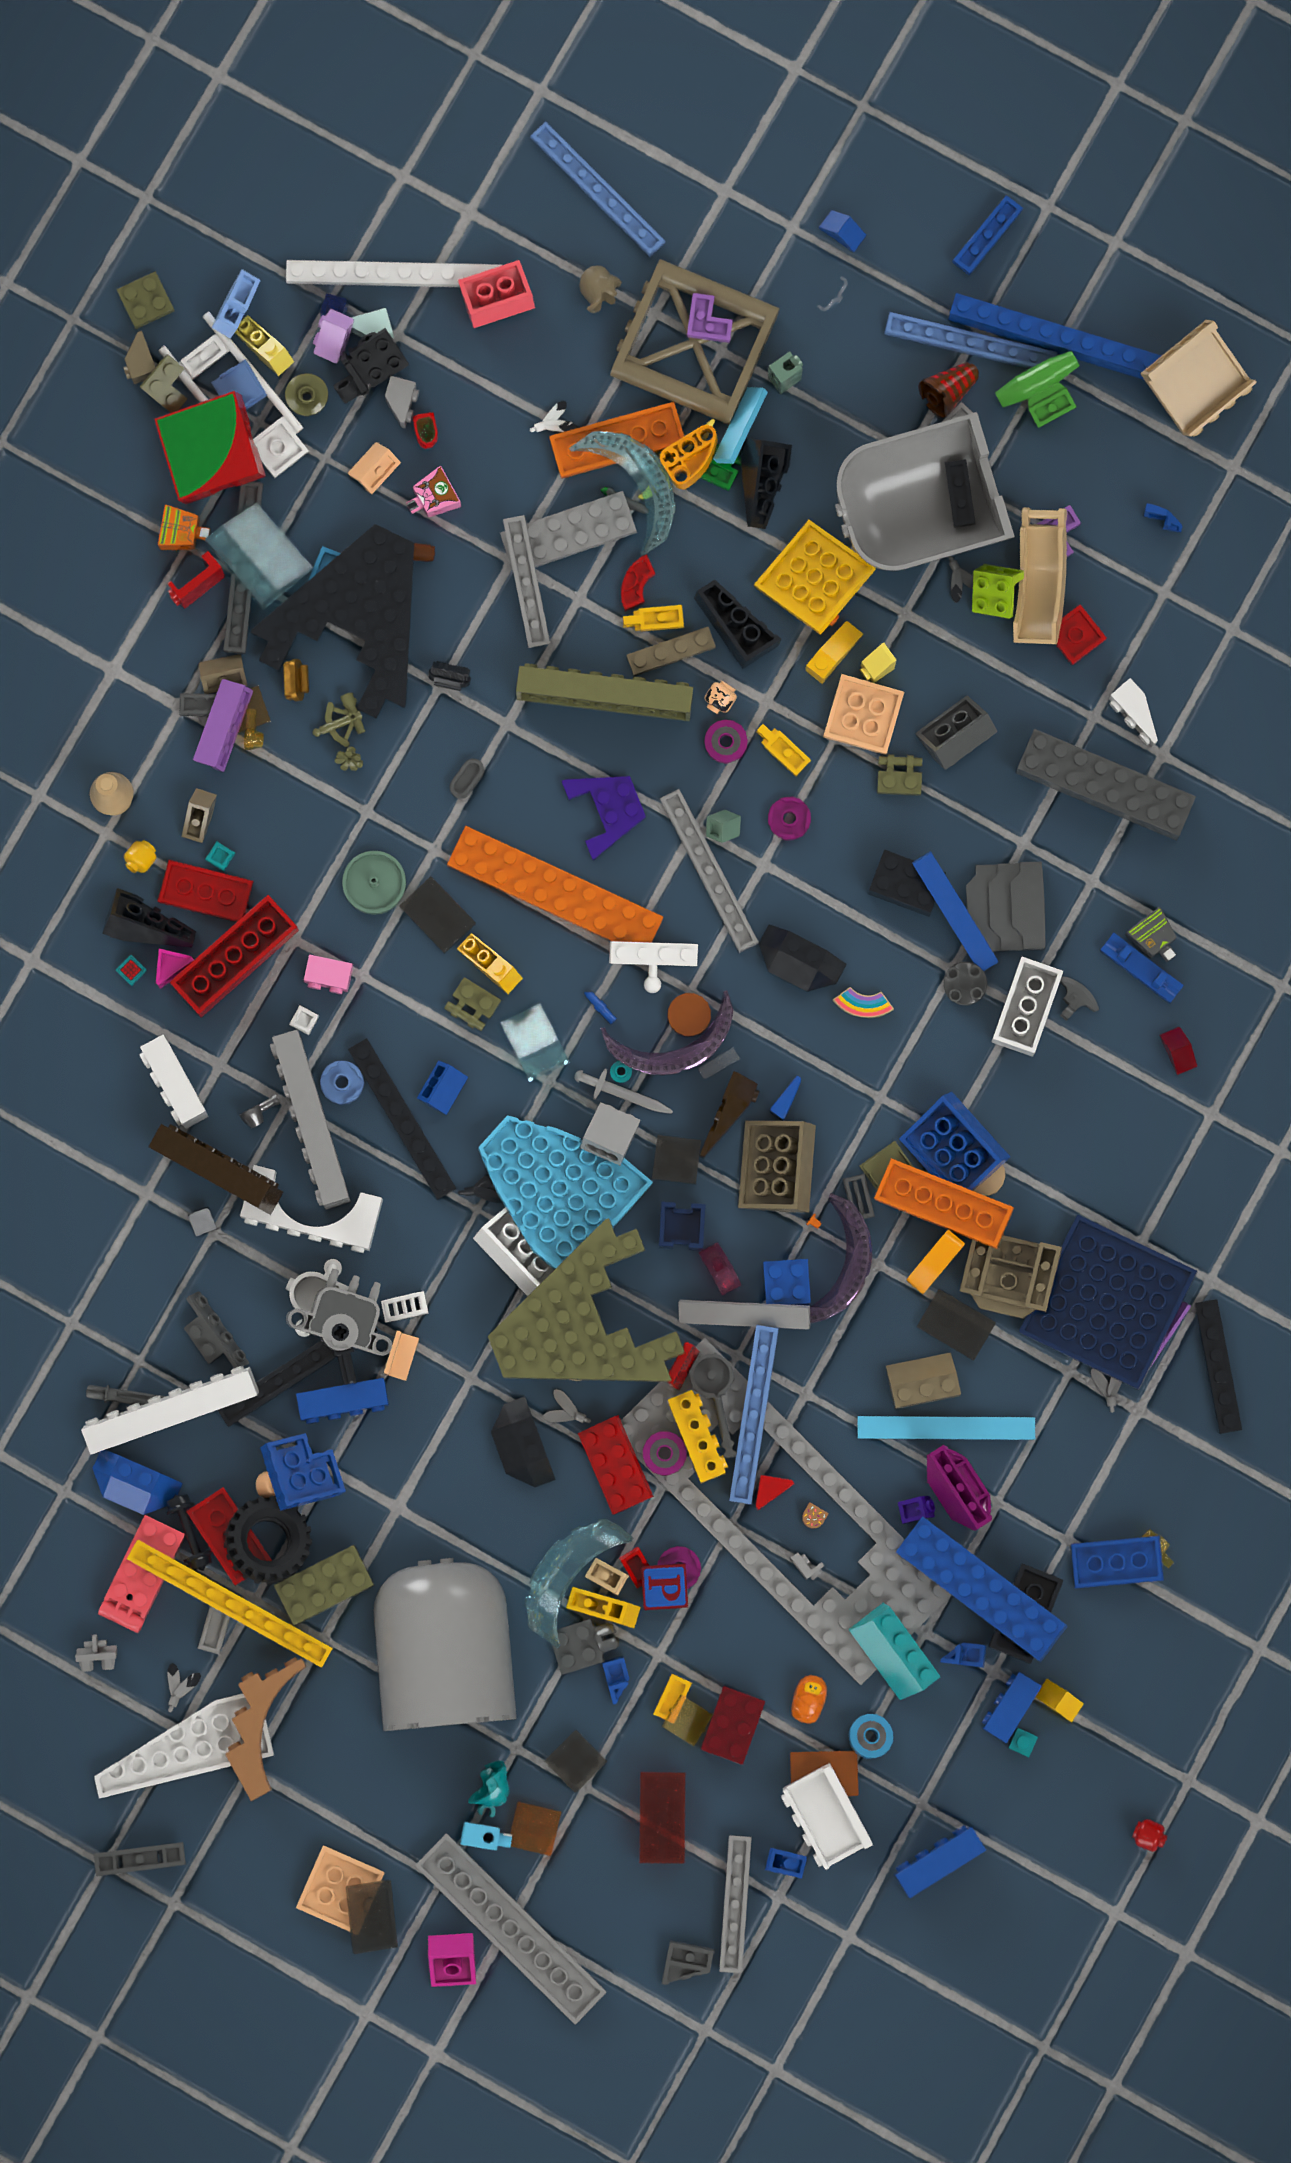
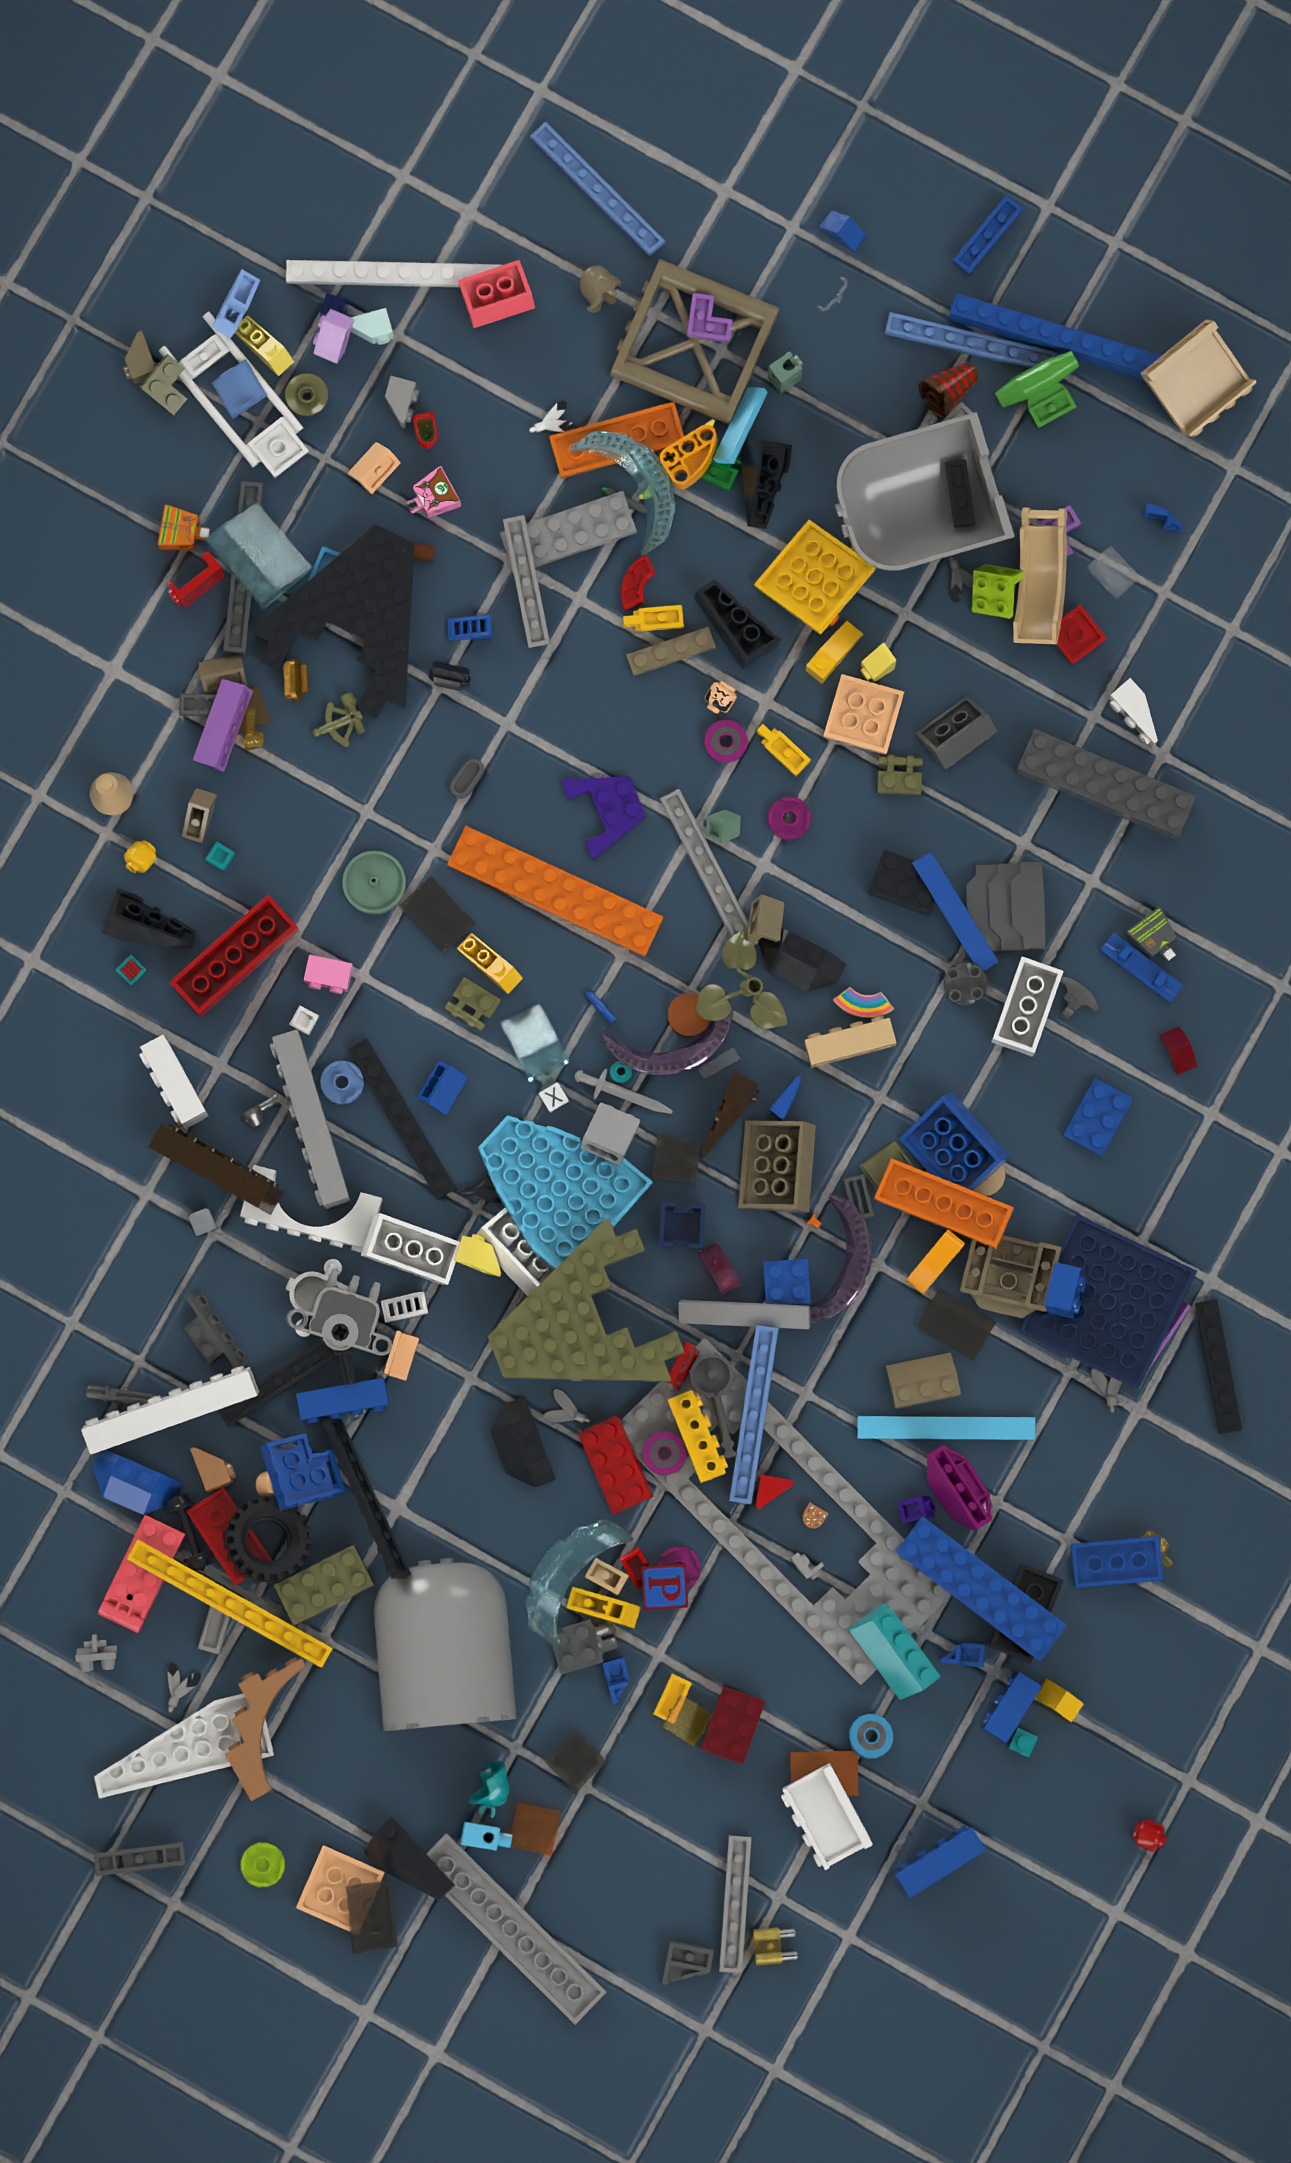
(145, 300): olive plate -> none
(170, 965): dark pink slope -> none
(205, 891): red tile -> none
(209, 447): green tile -> none
(213, 1470): none -> medium nougat slope
(263, 1864): none -> lime tile
(349, 759): olive plant -> none
(366, 1499): none -> black plate
(369, 362): black plate -> none
(403, 1858): none -> black wedge
(410, 1249): none -> white brick
(452, 1960): dark pink slope -> none
(469, 620): none -> blue slope
(478, 1255): none -> light yellow slope
(553, 1097): none -> white tile
(604, 692): olive brick -> none
(653, 955): white plate -> none
(662, 1817): clear red brick -> none
(713, 1003): none -> olive plant
(765, 919): none -> dark tan panel
(768, 1946): none -> clear yellow piece
(786, 1863): blue slope -> none
(809, 1699): orange piece -> none
(849, 1042): none -> tan brick
(1064, 1290): none -> blue piece
(1098, 1117): none -> blue plate
(1113, 572): none -> clear plate

